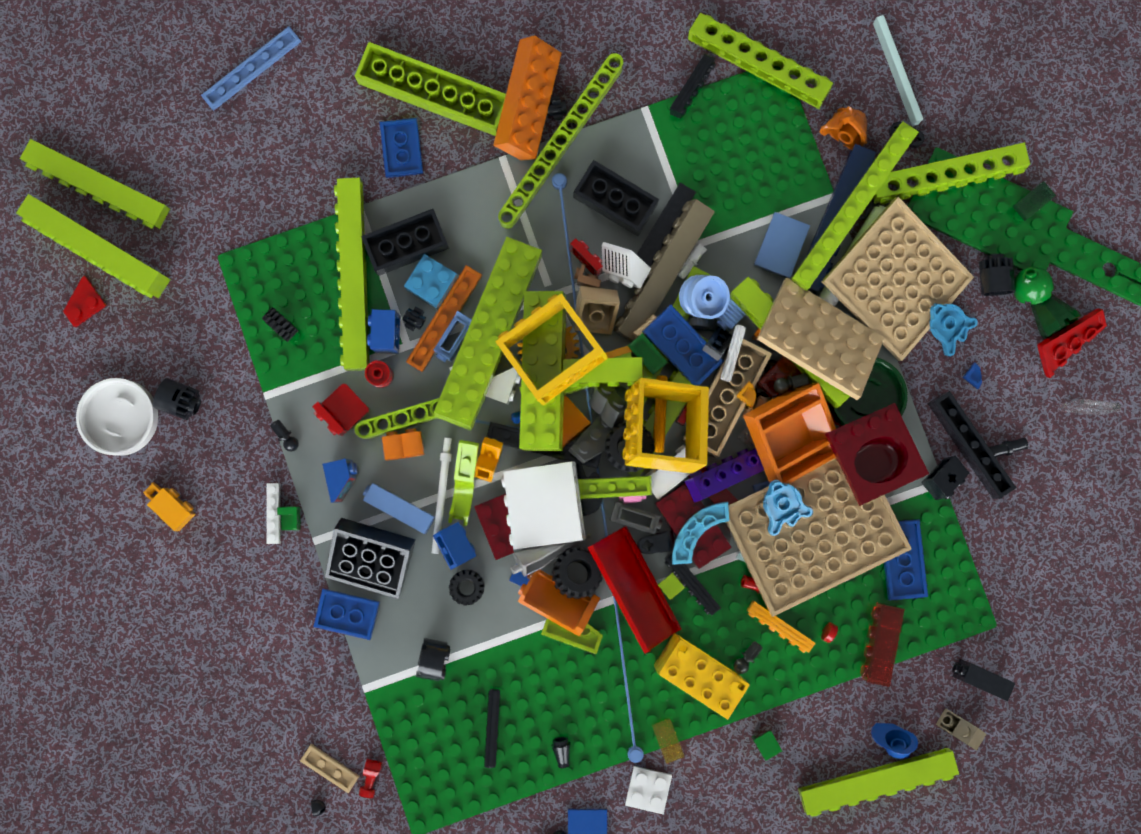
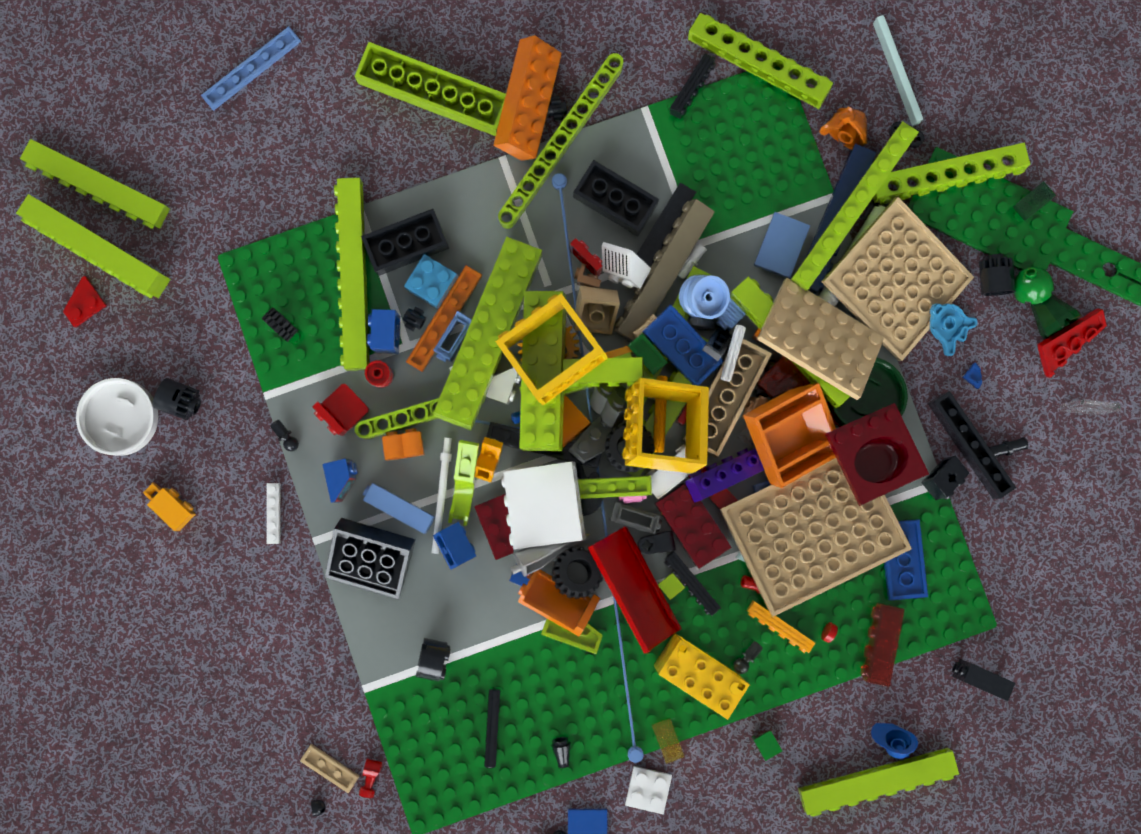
(289, 518): green panel -> none
(346, 614): blue tile -> none
(401, 147): blue tile -> none
(455, 592): black tyre -> none
(694, 528): medium azure tile -> none
(748, 395): light orange tile -> none
(782, 385): pearl dark grey axle -> none
(782, 505): dark azure tile -> none
(961, 729): dark tan slope -> none

